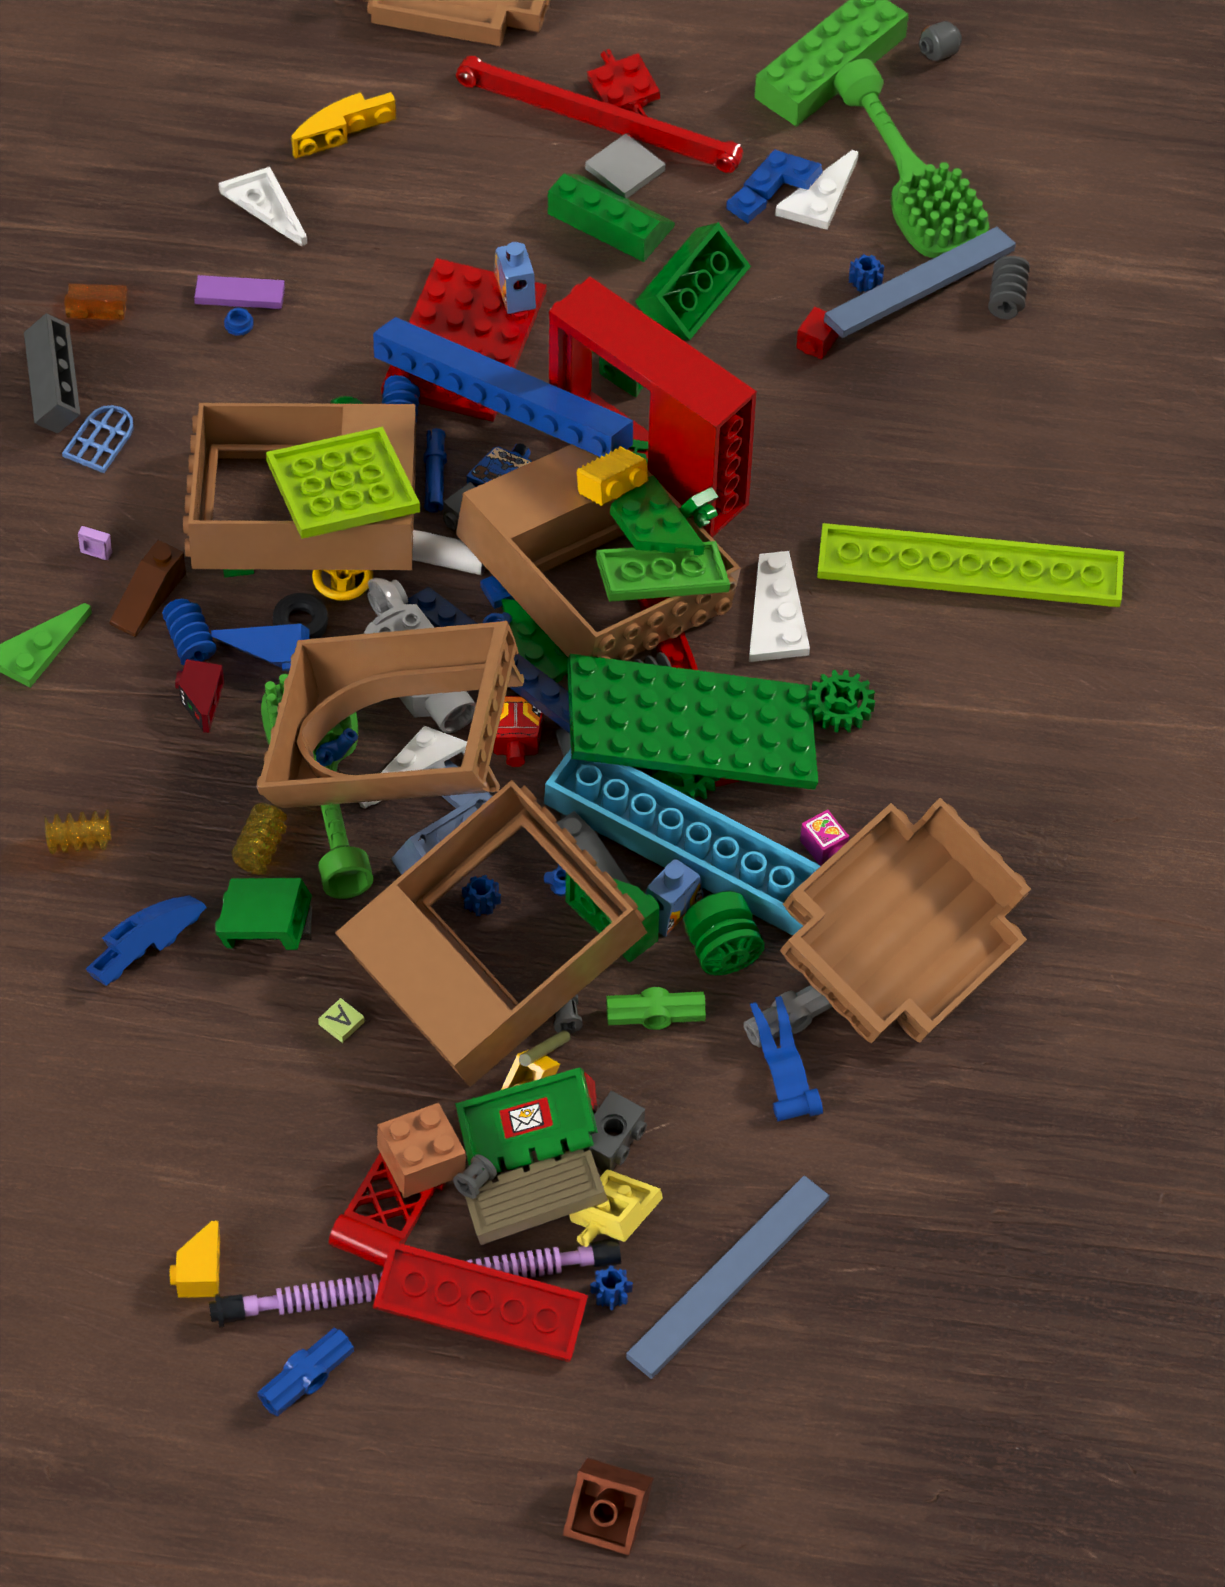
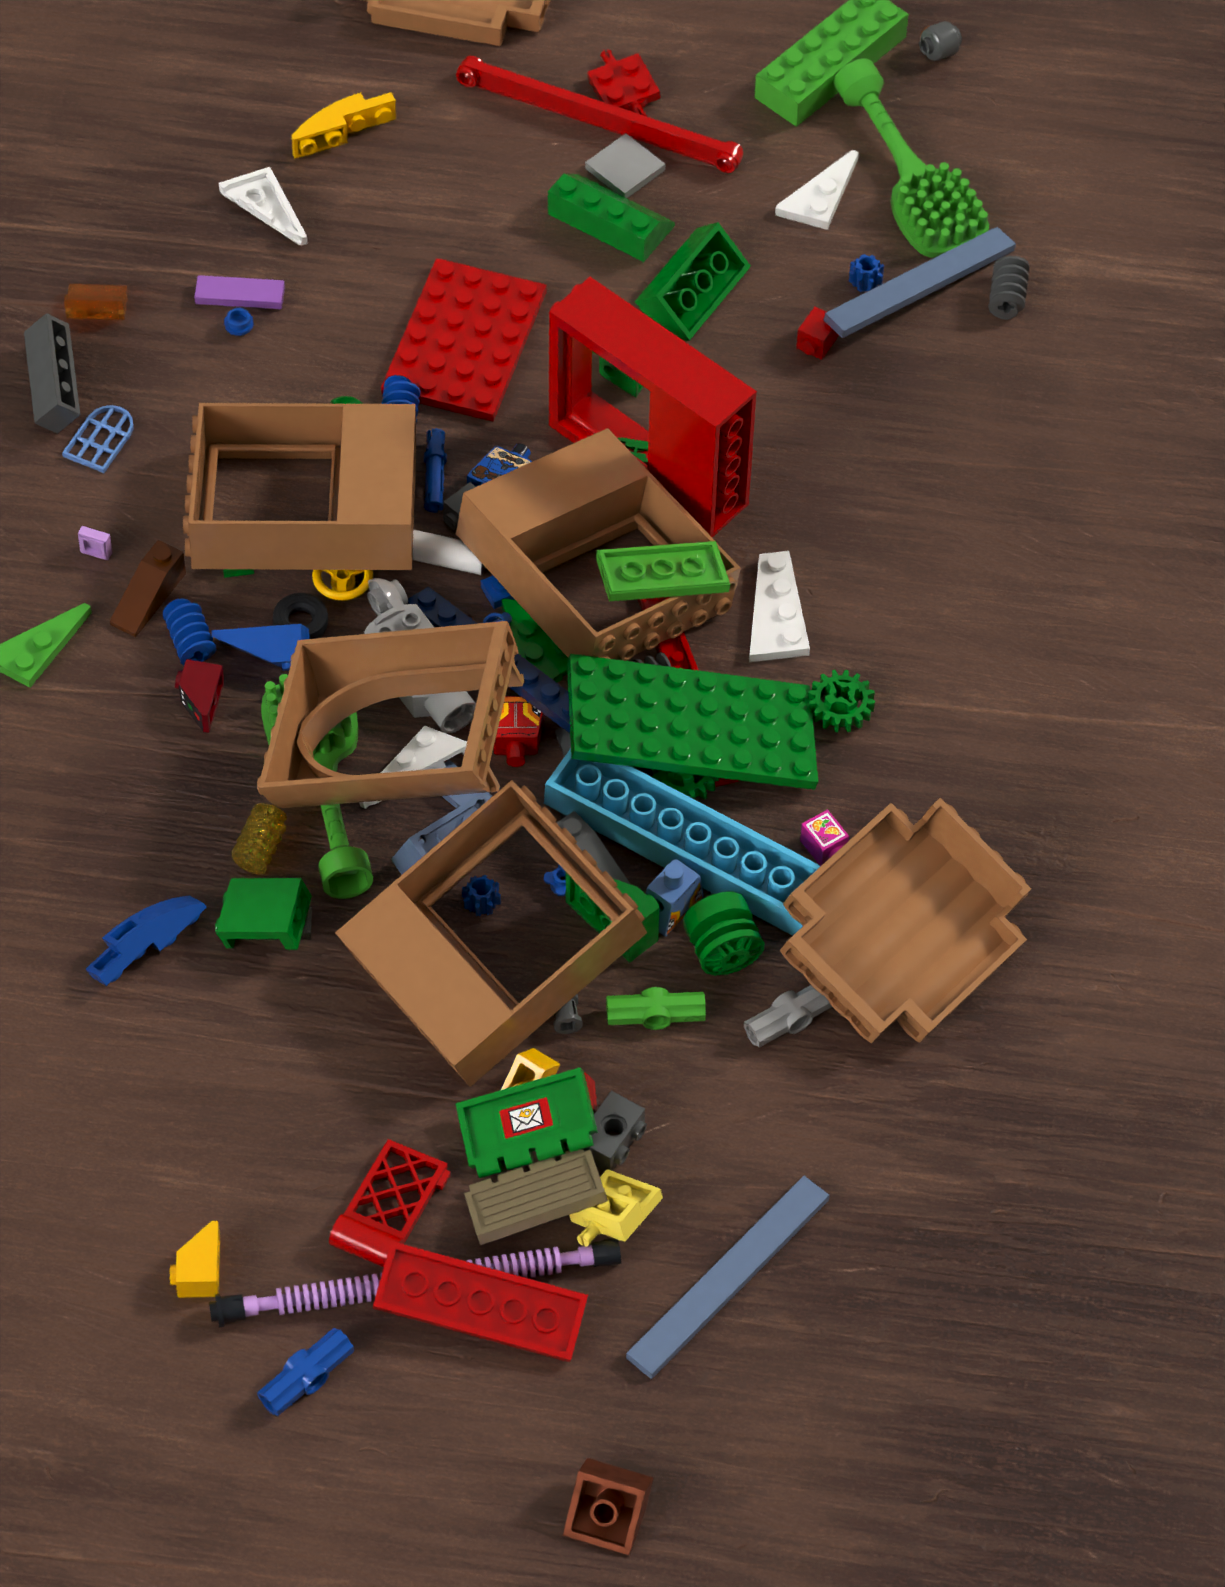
(78, 832): clear yellow piece -> none
(337, 748): blue arm -> none
(341, 1020): yellowish green tile -> none
(342, 482): lime plate -> none
(421, 1149): nougat brick -> none
(472, 1189): dark grey bush -> none
(502, 388): blue brick -> none
(510, 266): medium blue torso -> none
(544, 1048): olive bar -> none
(609, 1278): blue gear -> none
(612, 475): yellow brick -> none
(654, 520): green wing -> none
(700, 507): green tile -> none
(746, 204): blue plate -> none
(781, 169): blue plate -> none
(786, 1068): blue flag -> none
(971, 565): lime plate -> none

